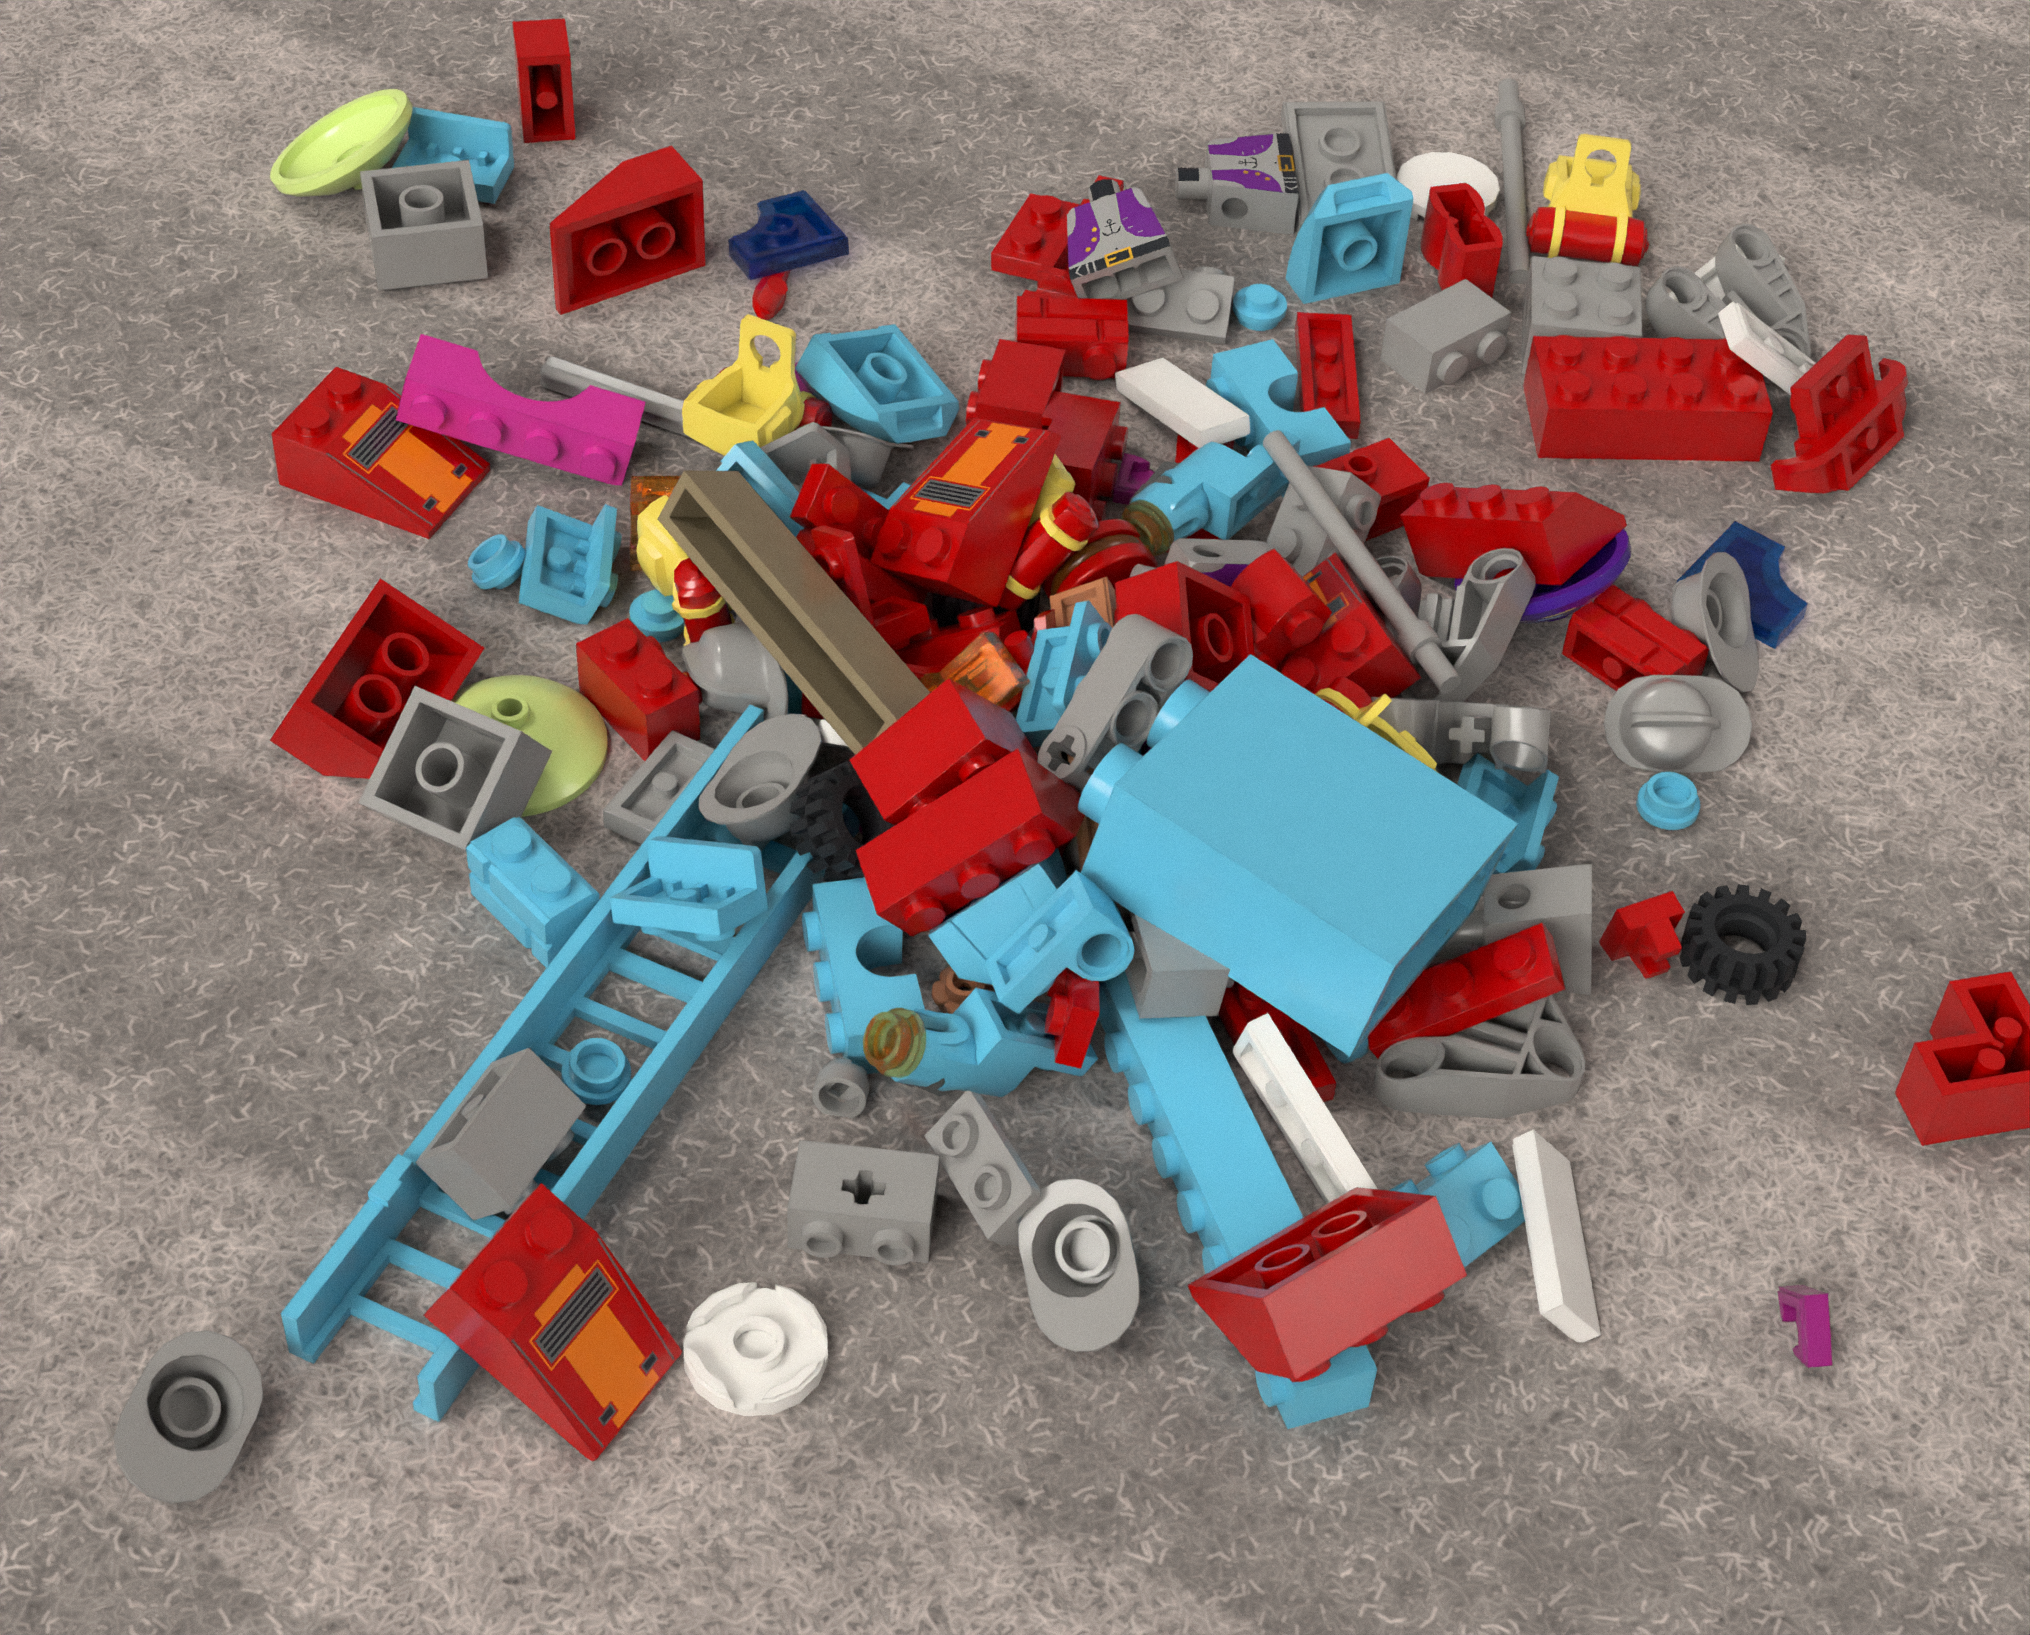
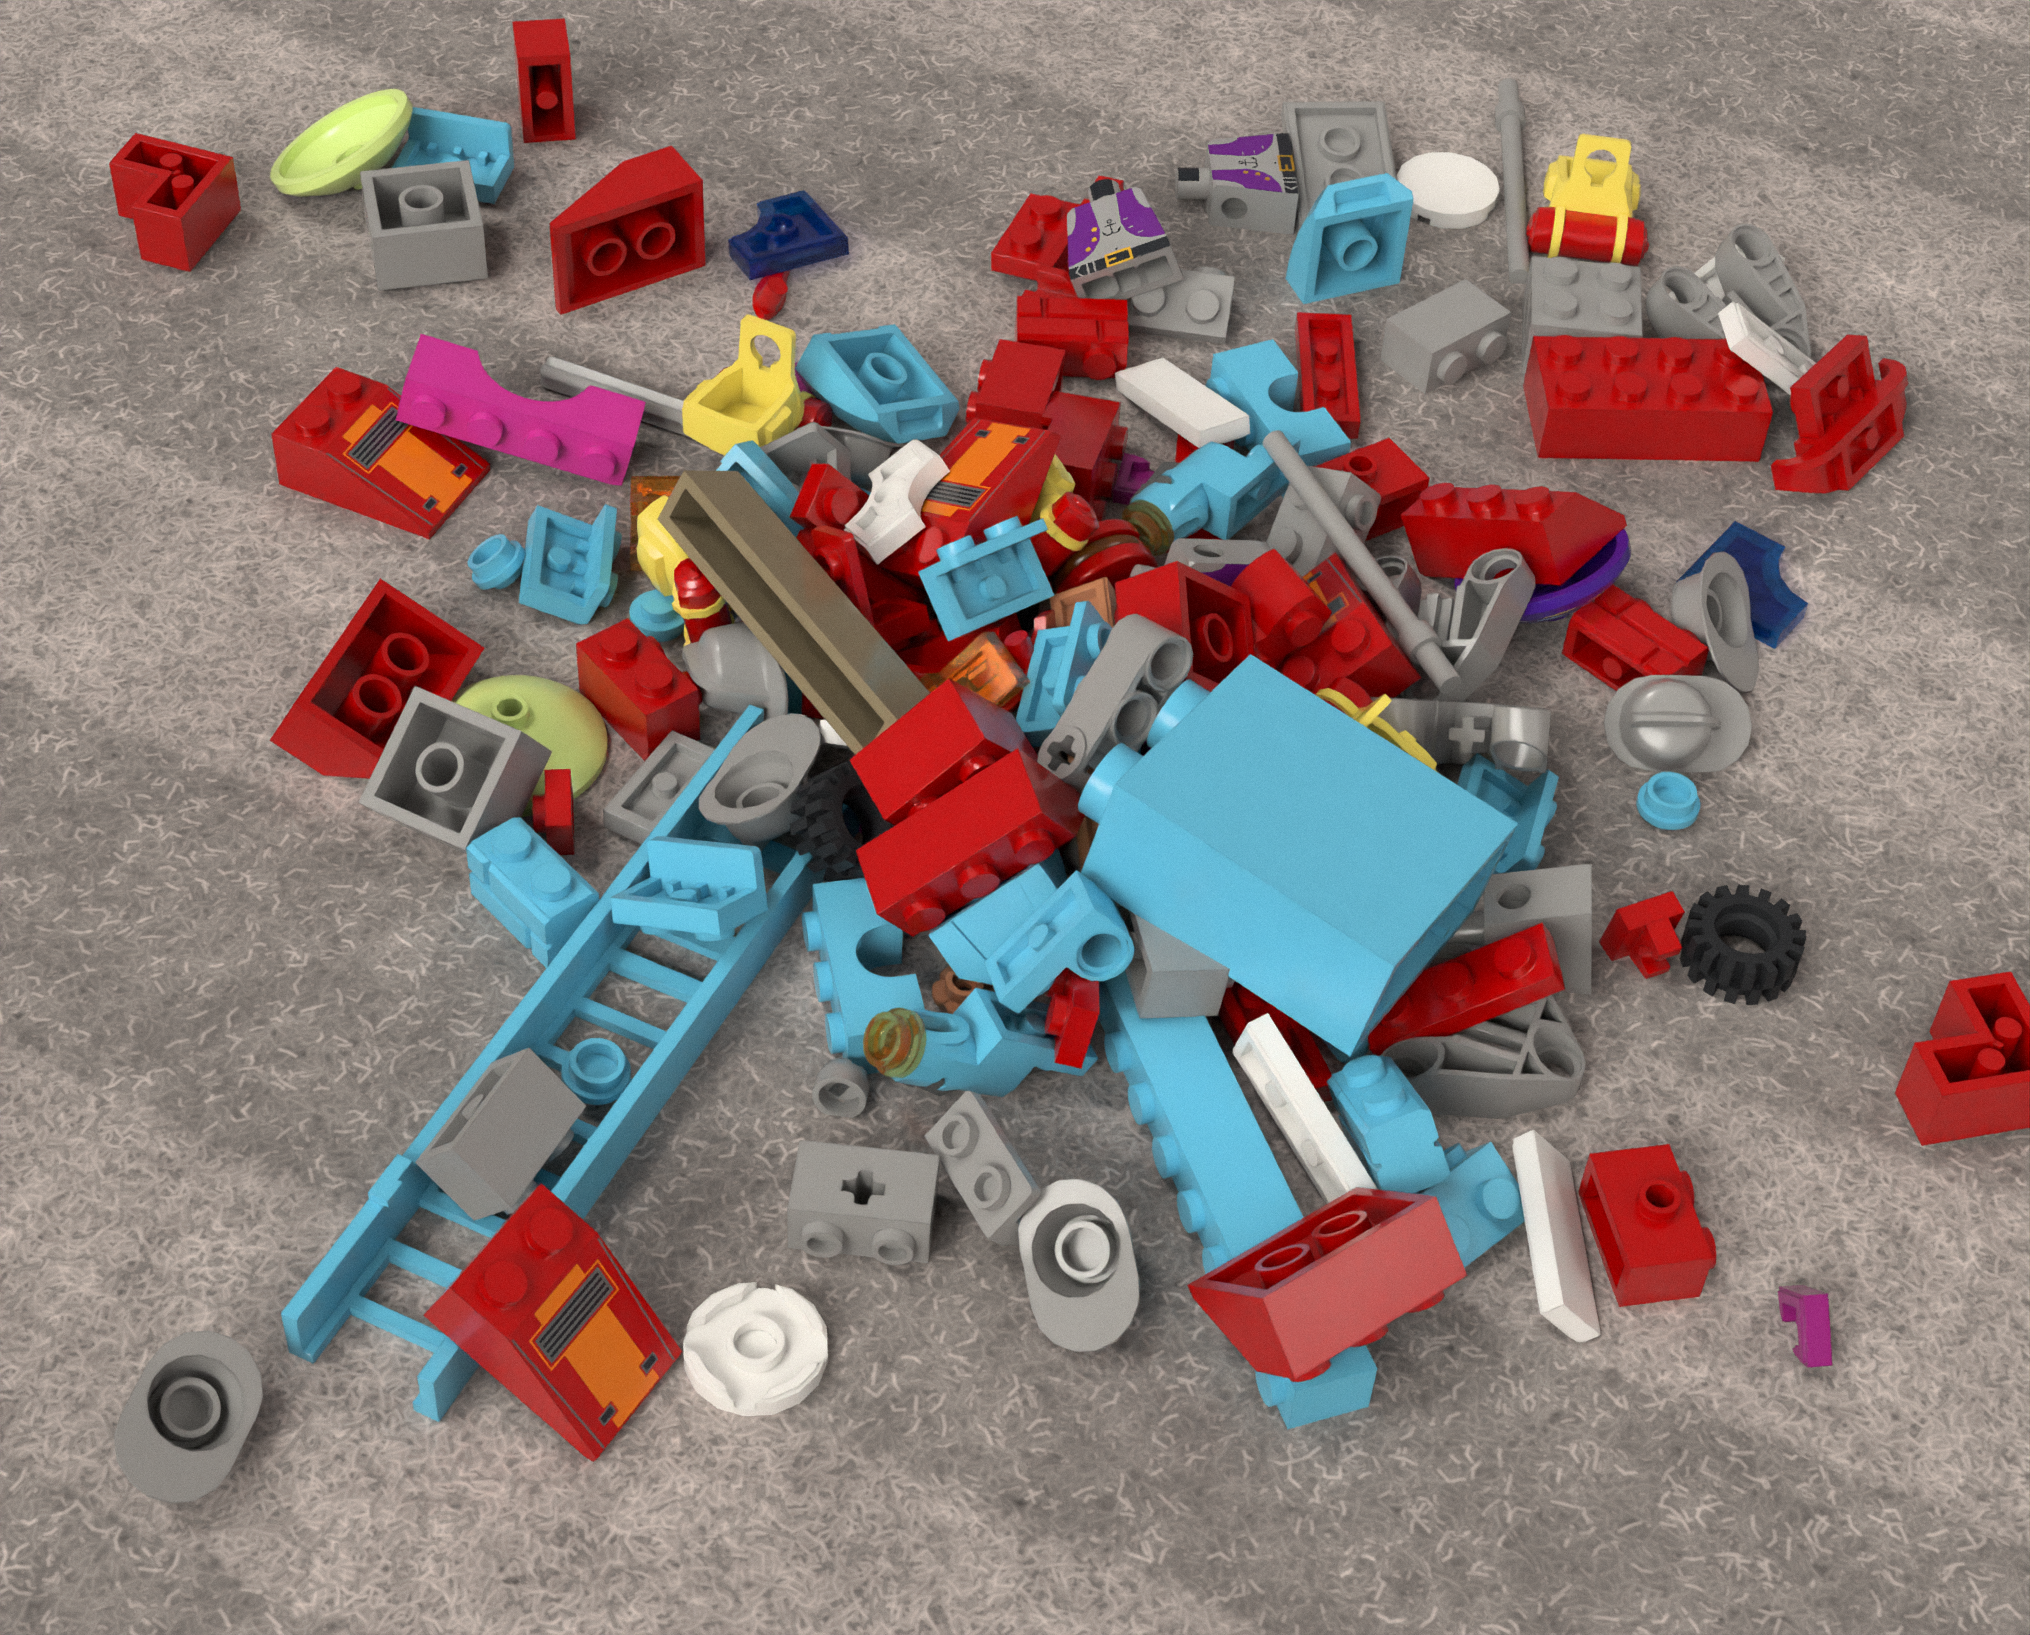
(175, 197): none -> red brick
(555, 811): none -> red plate
(896, 500): none -> white tile
(986, 580): none -> medium azure bracket
(1259, 307): medium azure plate -> none
(1388, 1125): none -> medium azure brick
(1461, 238): red brick -> none
(1646, 1225): none -> red brick

